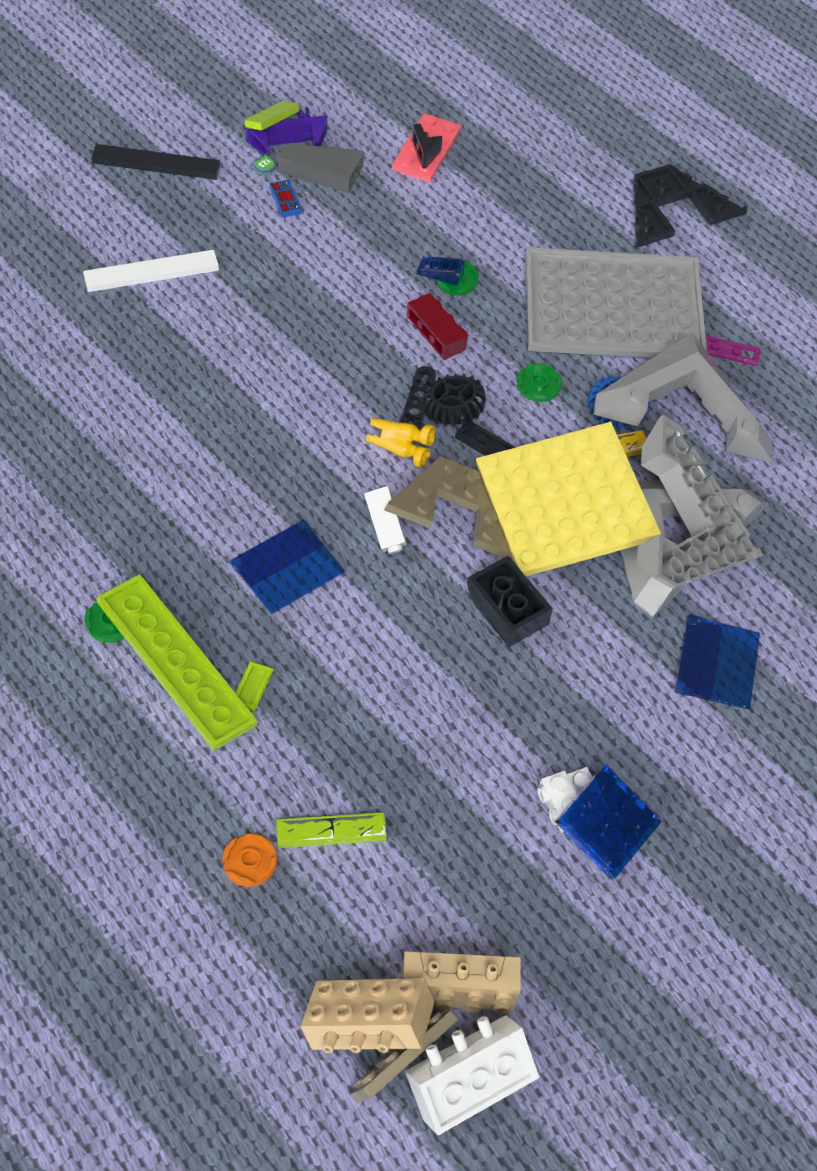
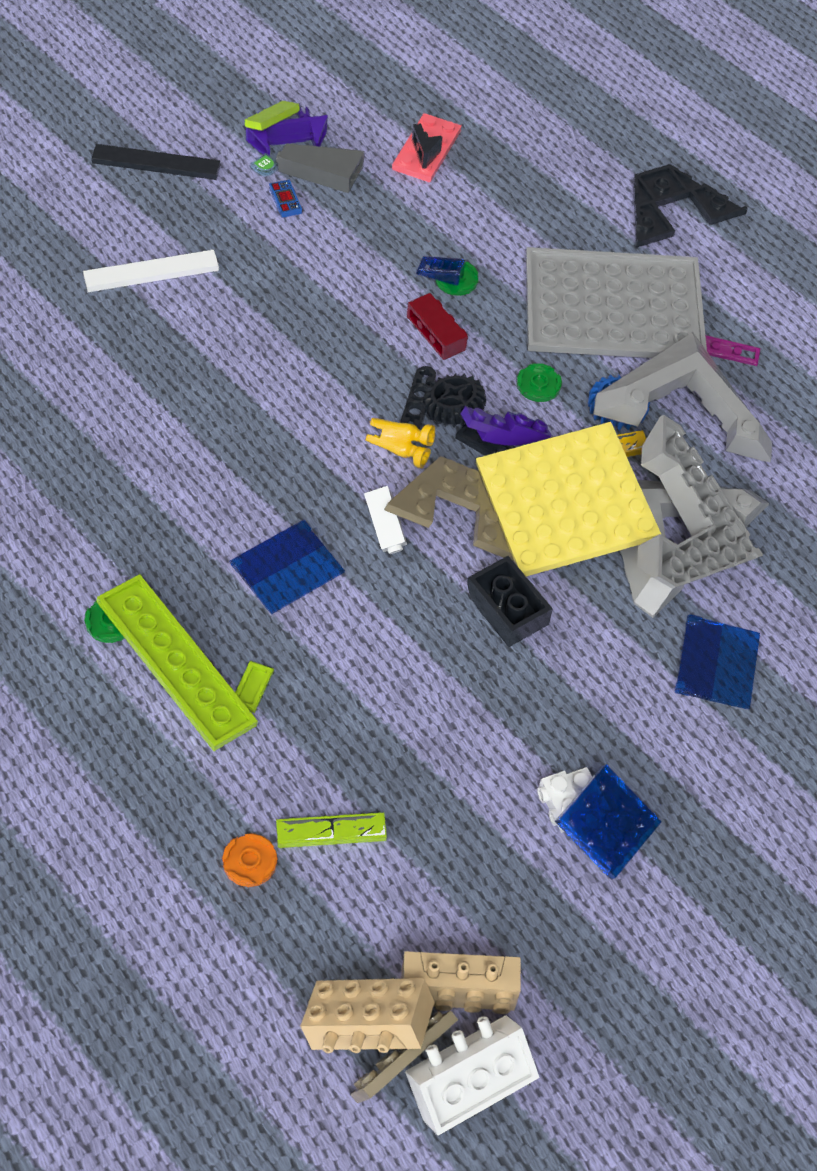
(510, 430): none -> dark purple slope

